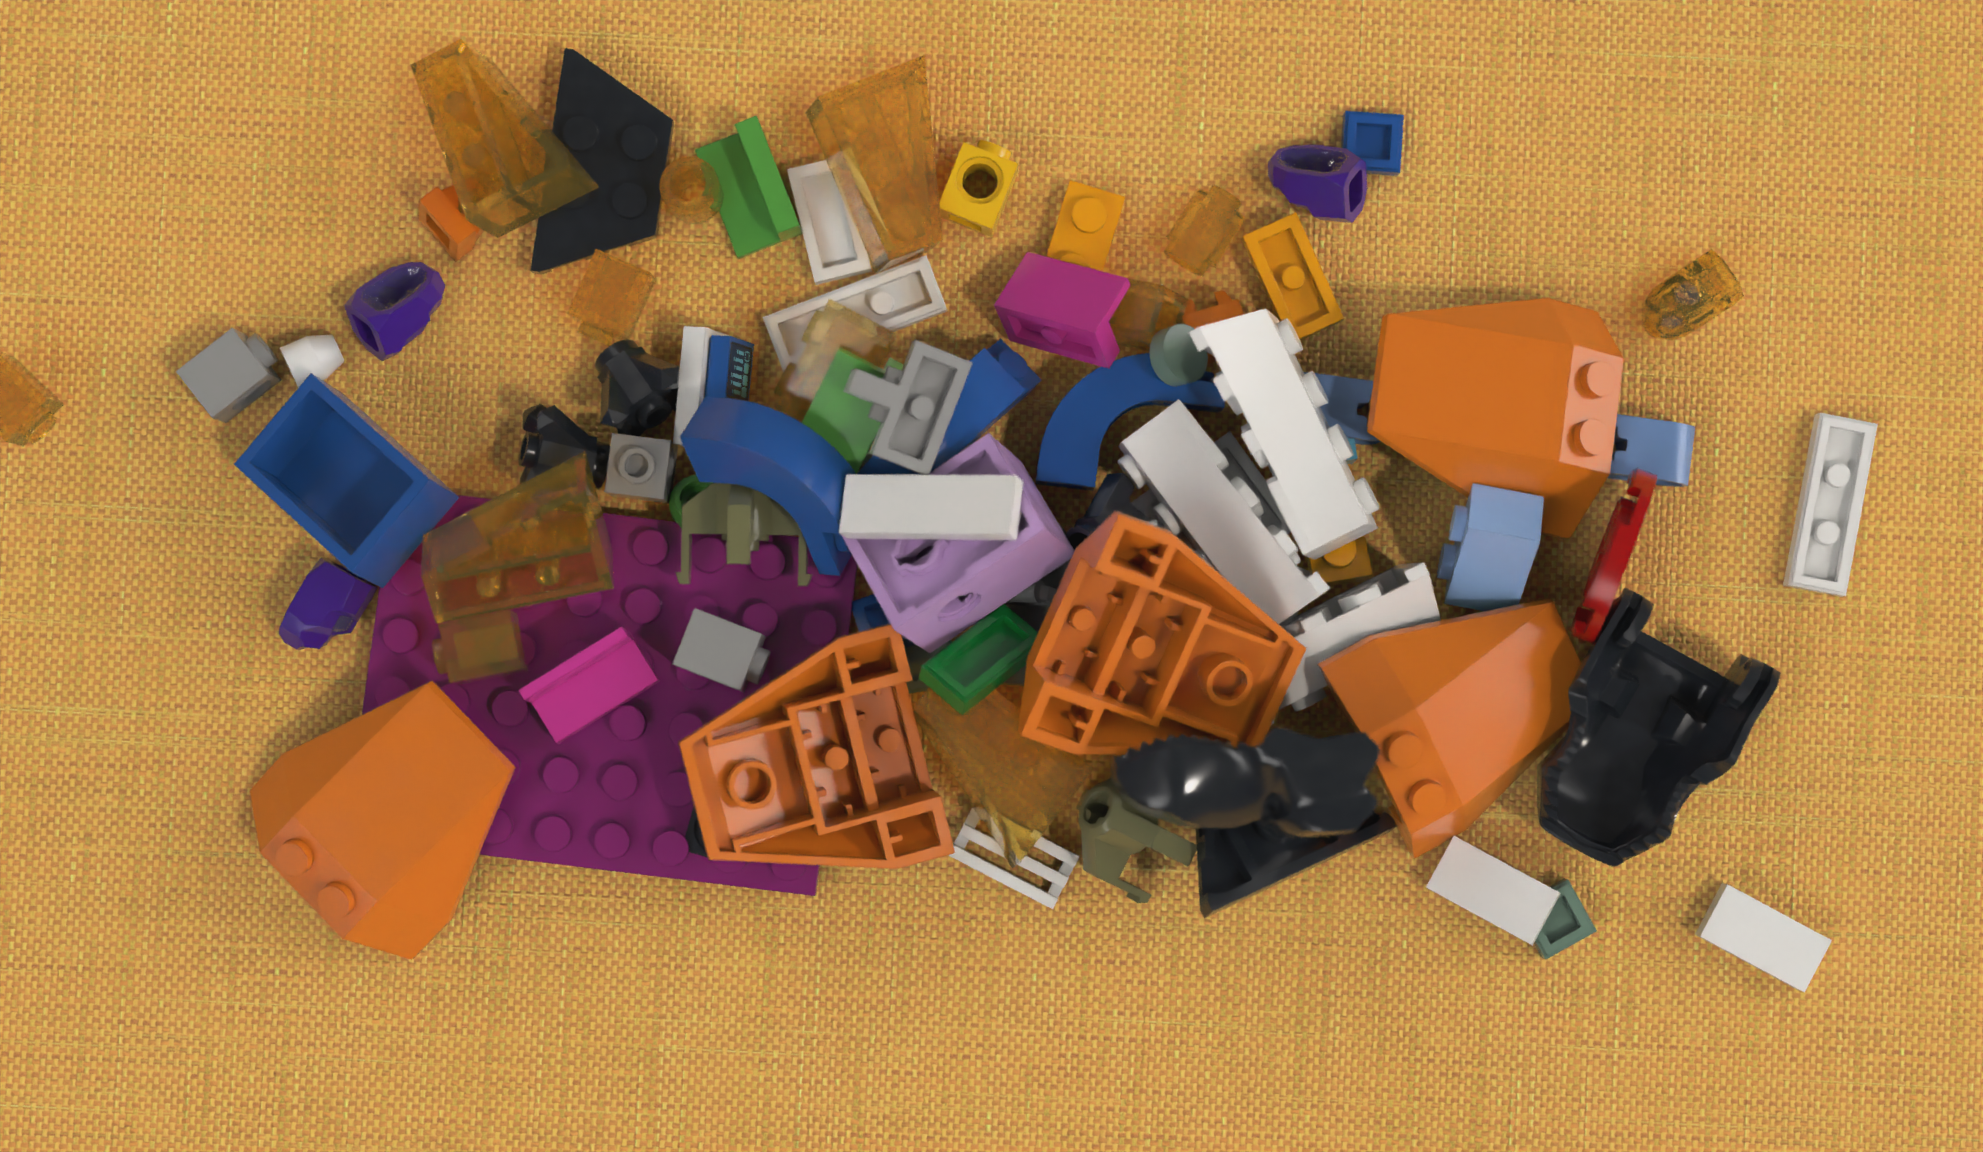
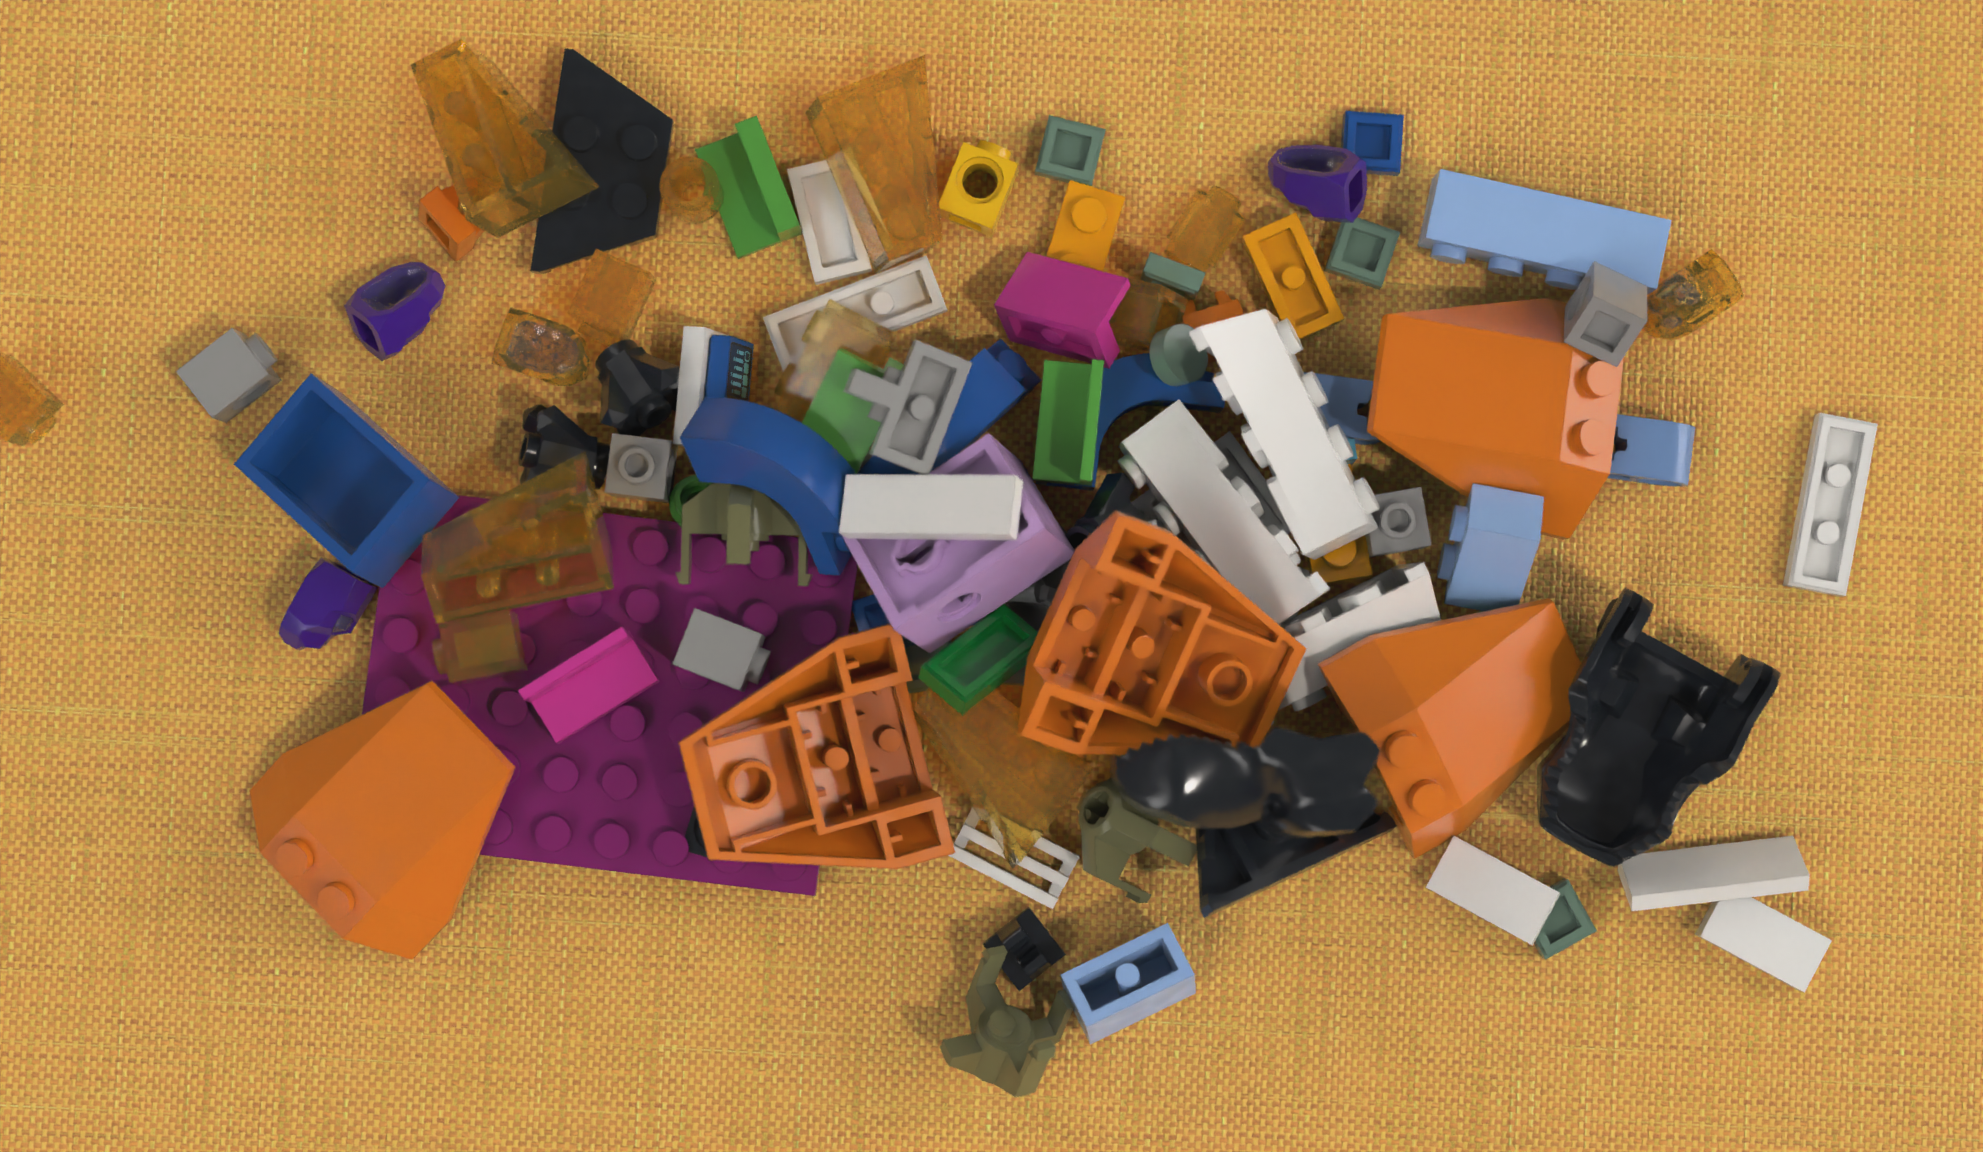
(312, 355): white hose -> none
(541, 349): none -> rock
(1004, 1041): none -> olive piece
(1028, 948): none -> black tile
(1068, 422): none -> bright green panel
(1069, 151): none -> sand green tile
(1129, 983): none -> light blue brick
(1173, 275): none -> sand green tile
(1362, 252): none -> sand green tile
(1400, 523): none -> light grey brick
(1538, 232): none -> light blue brick
(1605, 314): none -> light grey brick
(1613, 555): red tile -> none
(1714, 873): none -> white tile

